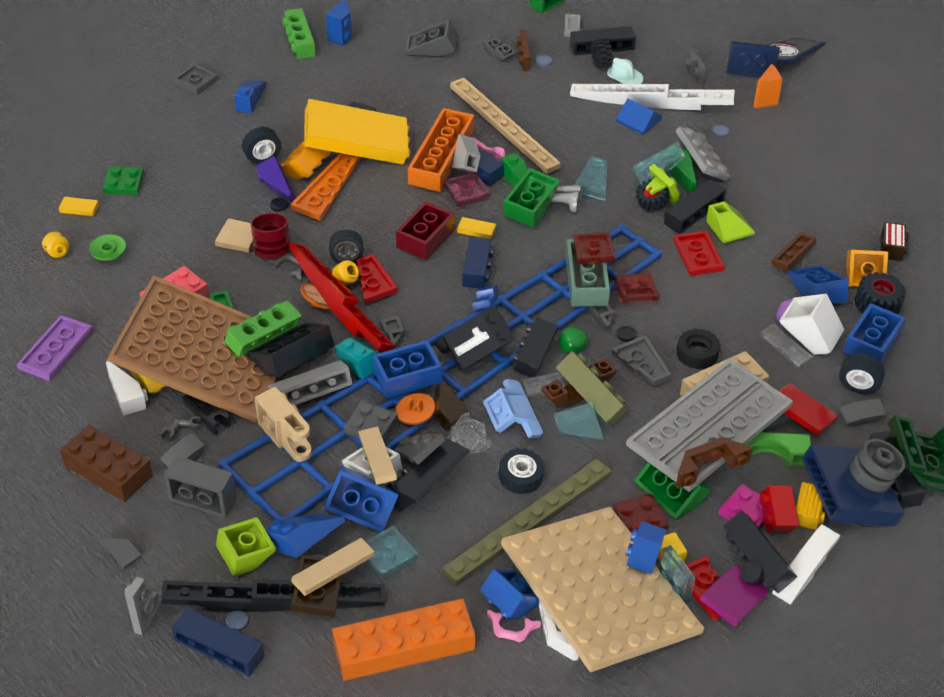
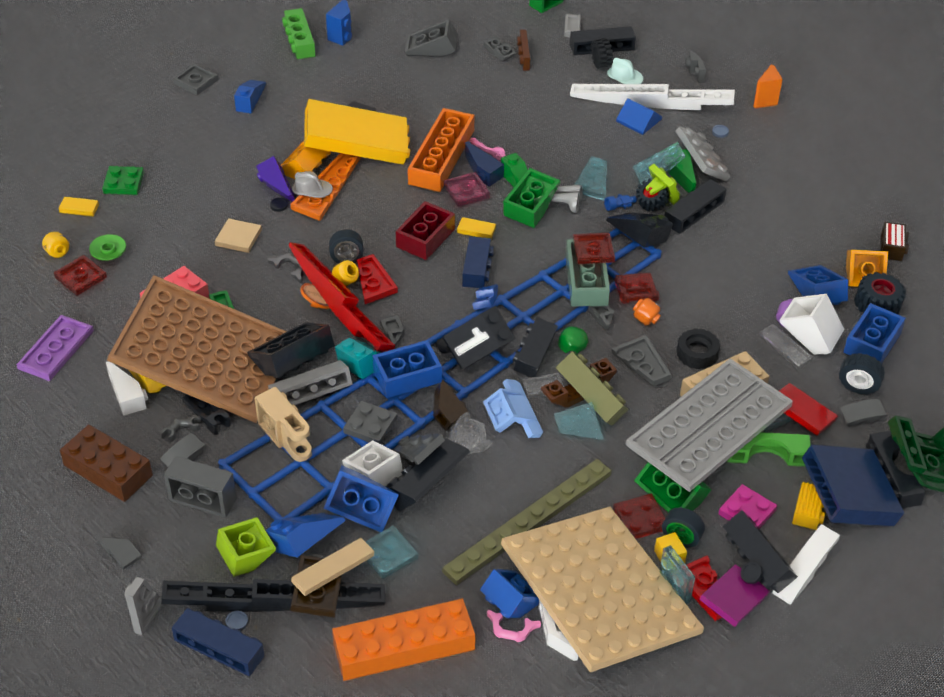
(80, 275): none -> clear red plate
(261, 144): black wheel -> none
(262, 328): bright green brick -> none
(270, 235): dark red wheel -> none
(310, 185): none -> light grey piece
(377, 455): tan tile -> none
(415, 409): orange piece -> none
(466, 154): light grey slope -> none
(505, 126): tan plate -> none
(521, 471): black wheel -> none
(543, 60): sand blue piece -> none
(612, 203): none -> blue piece
(626, 333): black piece -> none
(643, 228): none -> black slope
(645, 548): blue brick -> none
(647, 311): none -> orange head
(686, 524): none -> black wheel
(698, 253): red tile -> none
(727, 222): lime slope -> none
(733, 453): reddish brown slope -> none
(755, 58): dark blue piece -> none
(778, 509): red piece -> none
(794, 251): reddish brown plate -> none
(877, 465): dark grey wheel -> none

